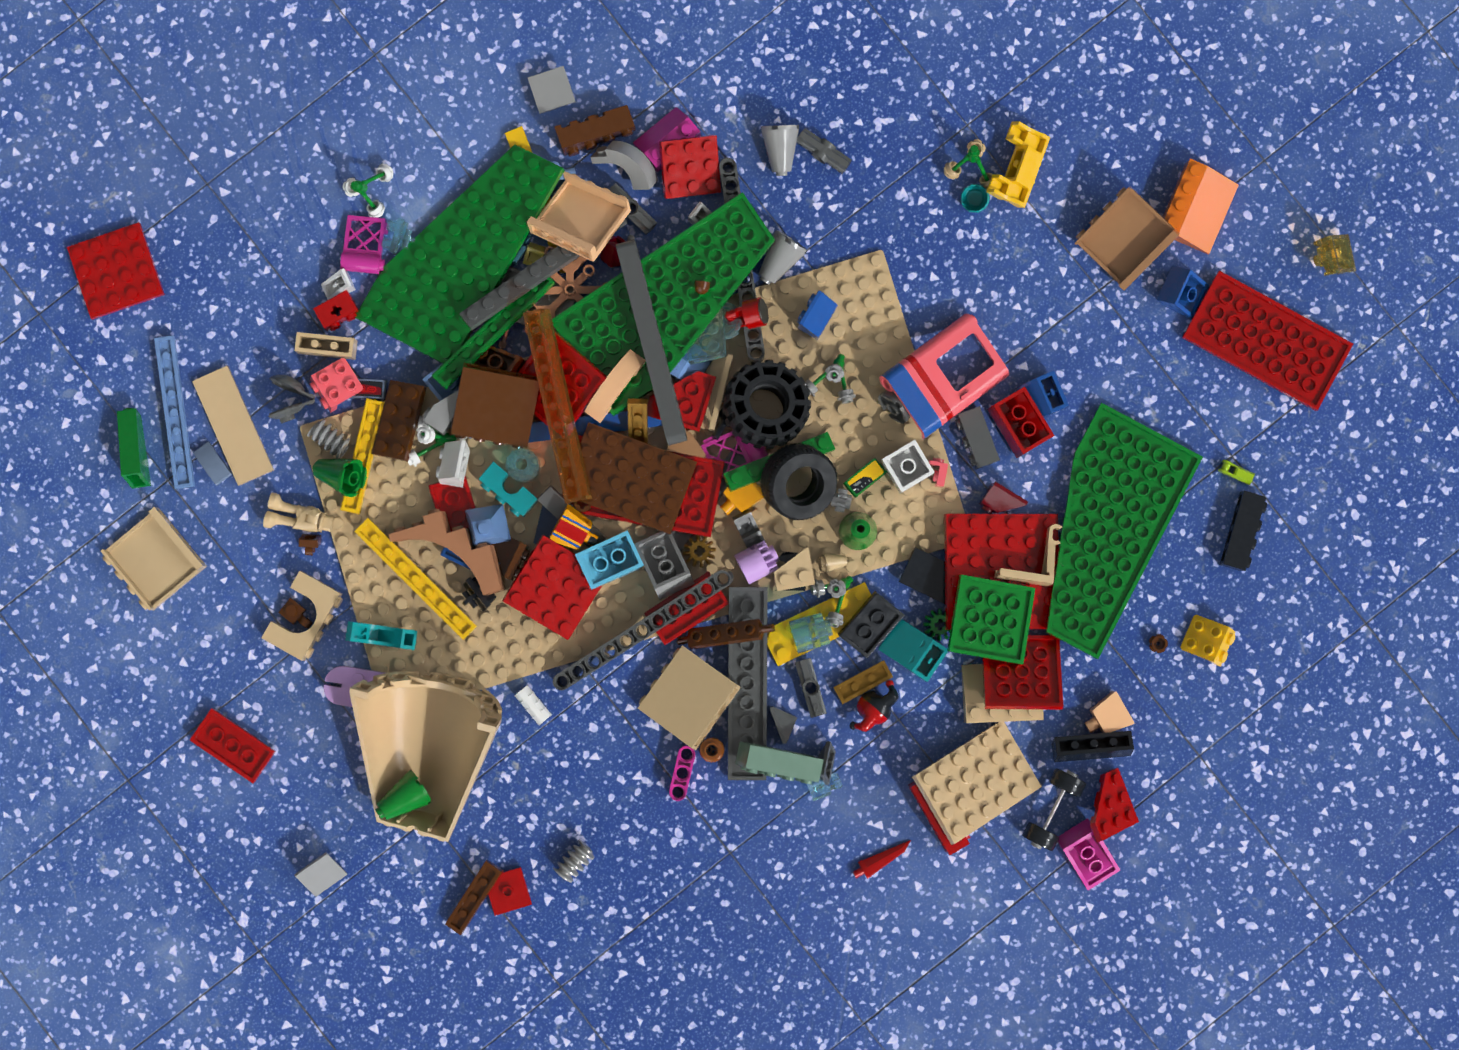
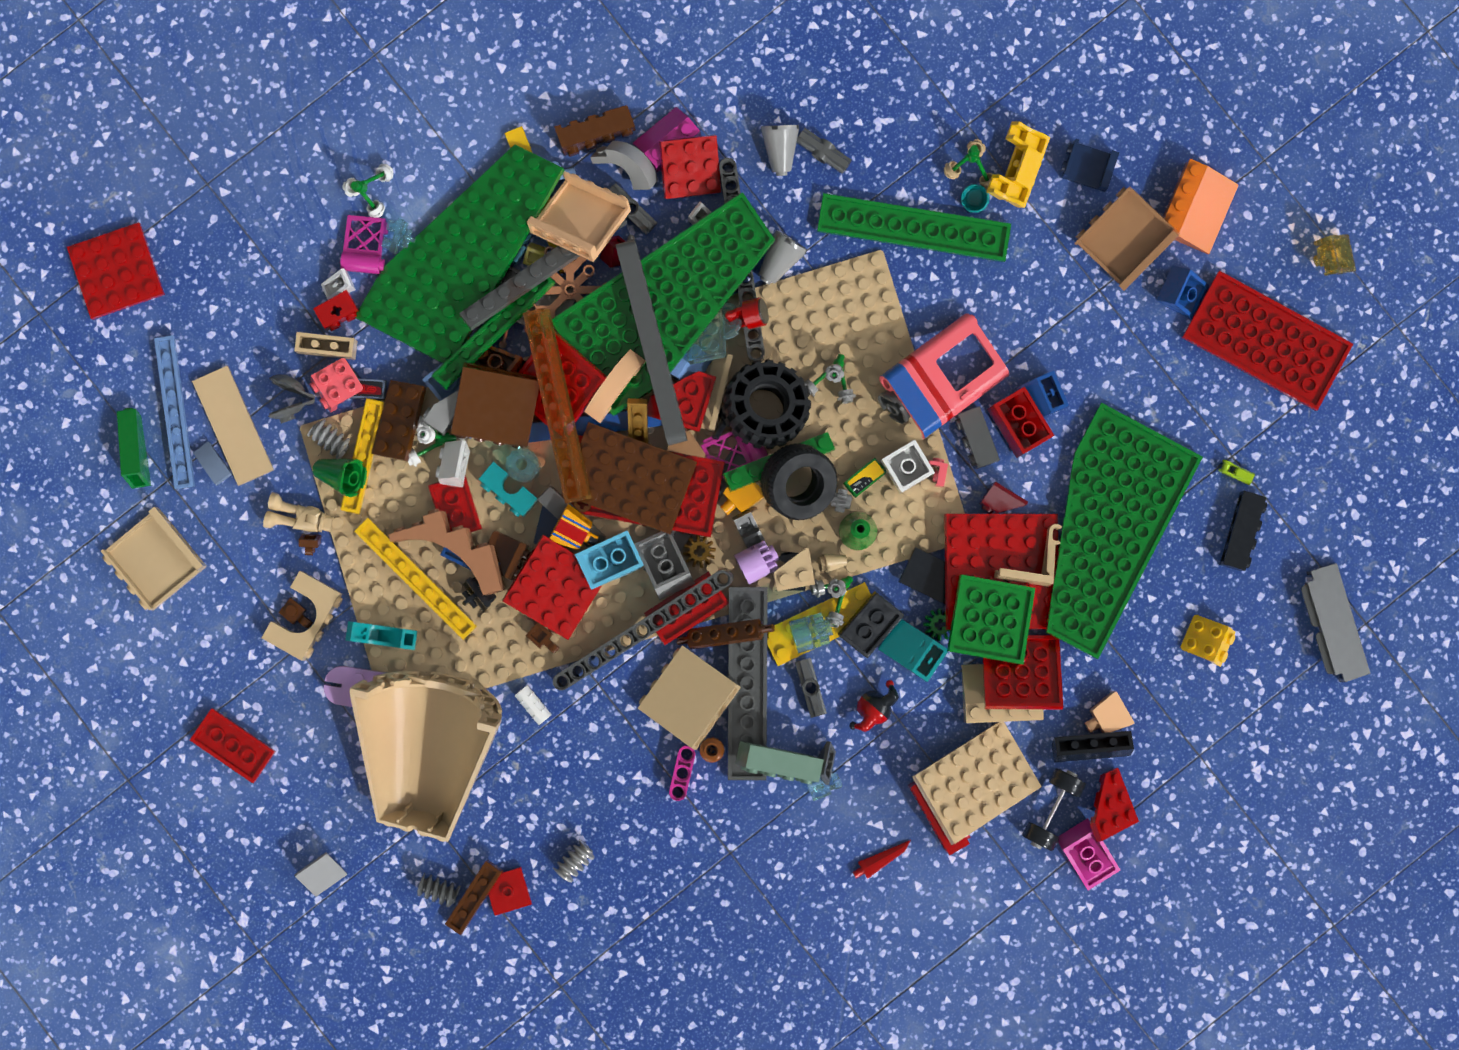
(403, 797): green cone -> none
(438, 890): none -> dark grey piece
(488, 525): medium blue slope -> none
(541, 636): none -> reddish brown plate
(551, 89): light grey piece -> none
(701, 287): reddish brown hinge -> none
(784, 723): dark grey slope -> none
(817, 315): blue slope -> none
(863, 682): pearl gold plate -> none
(914, 227): none -> green plate
(1089, 166): none -> dark blue panel
(1163, 643): reddish brown plate -> none
(1332, 614): none -> slope

